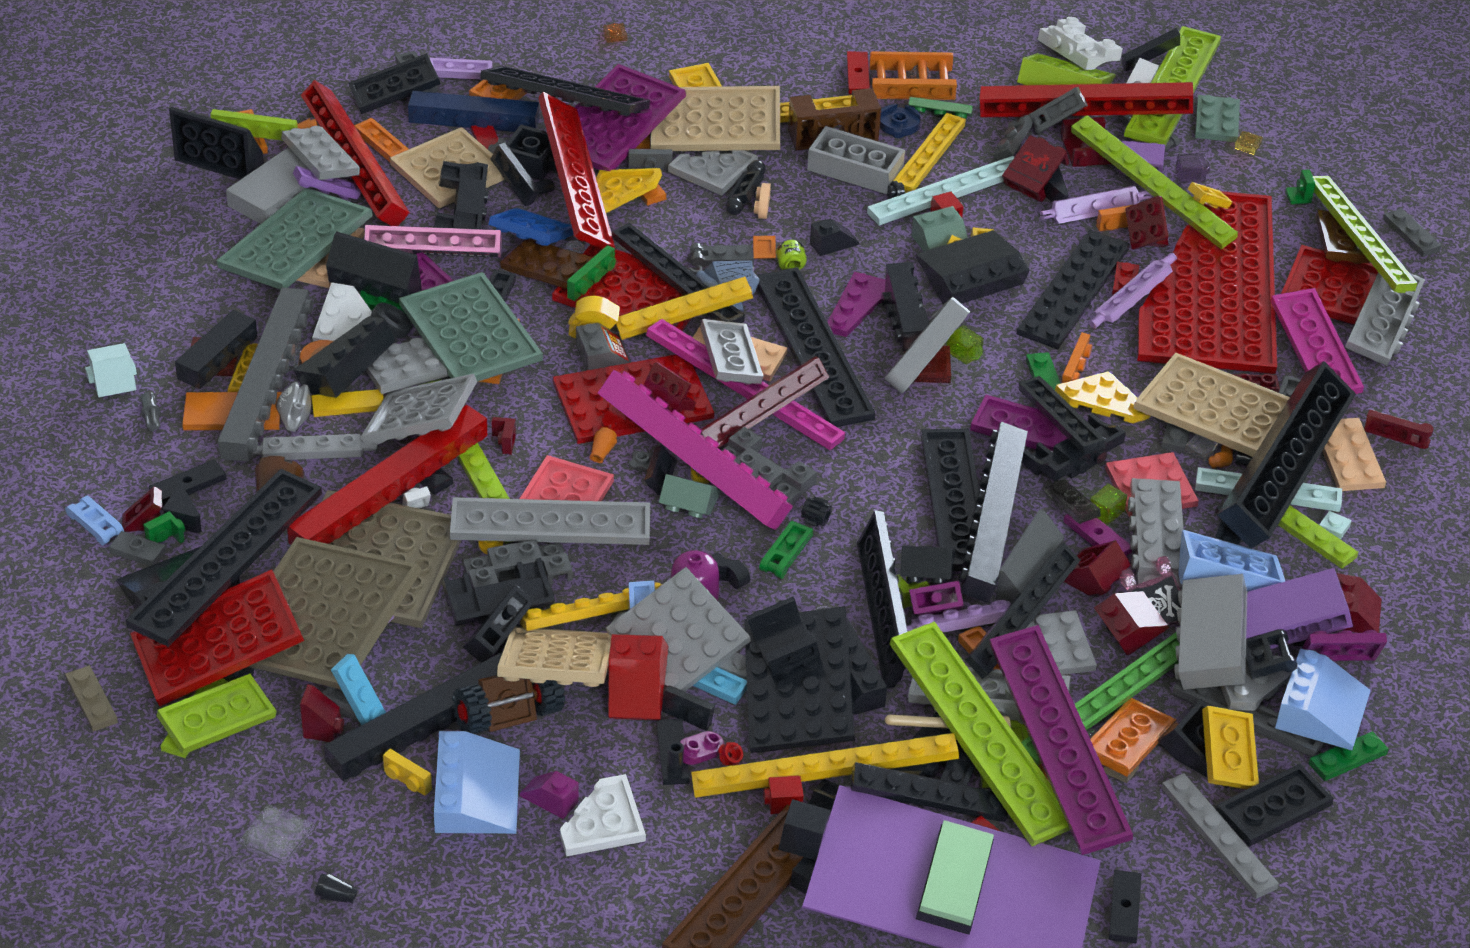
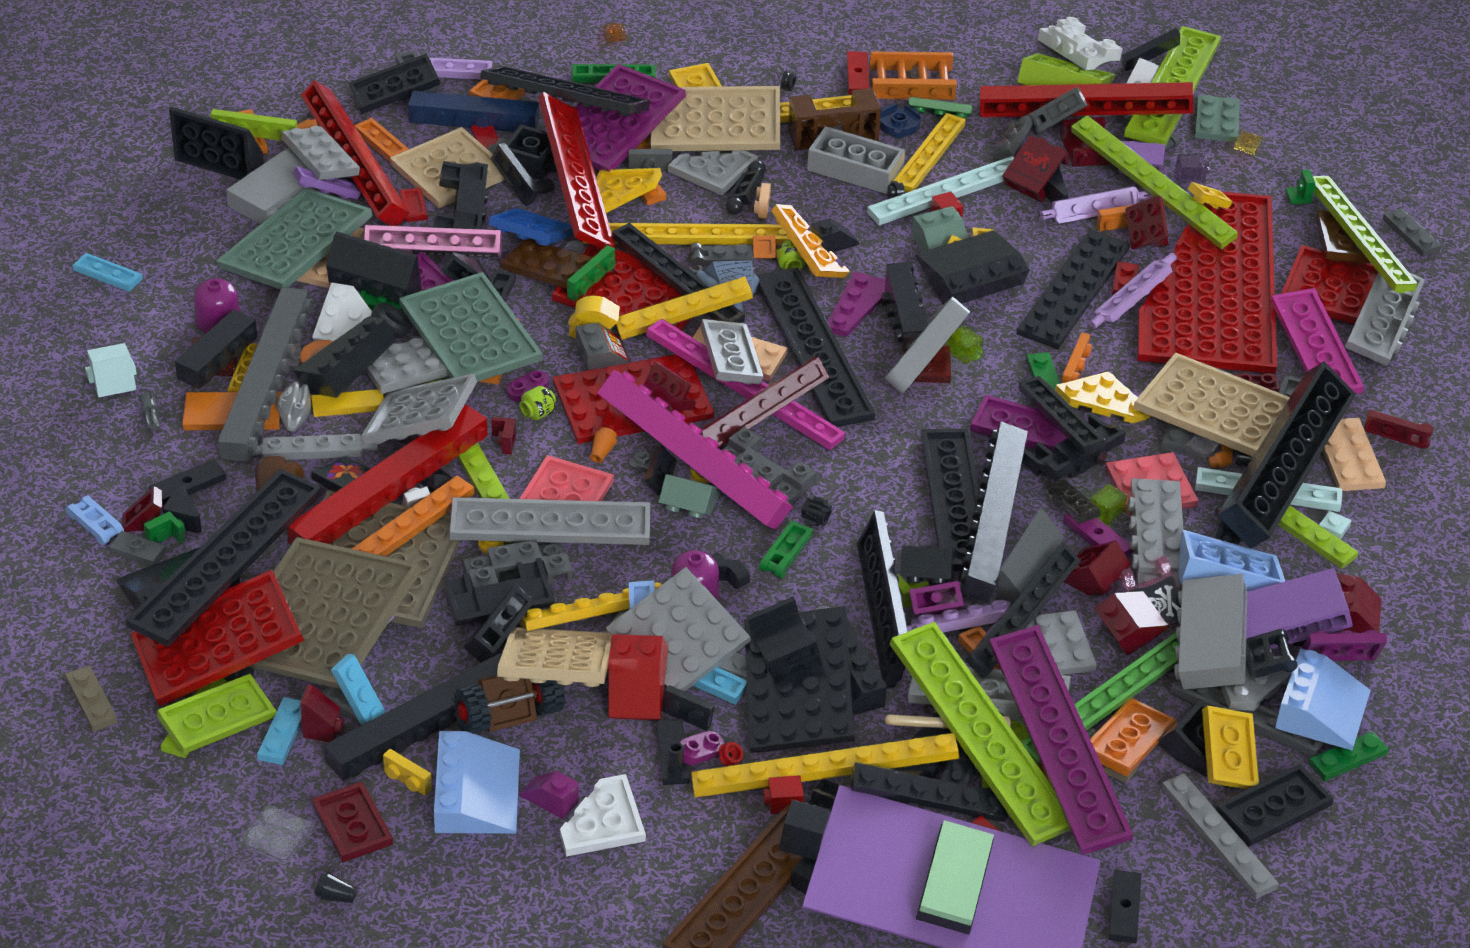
(107, 272): none -> medium azure tile
(213, 302): none -> magenta cylinder
(281, 732): none -> medium azure plate
(339, 473): none -> black tile
(352, 821): none -> dark red plate
(415, 204): none -> red tile
(416, 518): none -> orange plate
(461, 266): none -> black slope
(525, 383): none -> magenta plate
(537, 403): none -> lime head
(596, 72): none -> green plate
(705, 233): none -> yellow plate
(788, 80): none -> black bush
(808, 244): none -> light orange wing

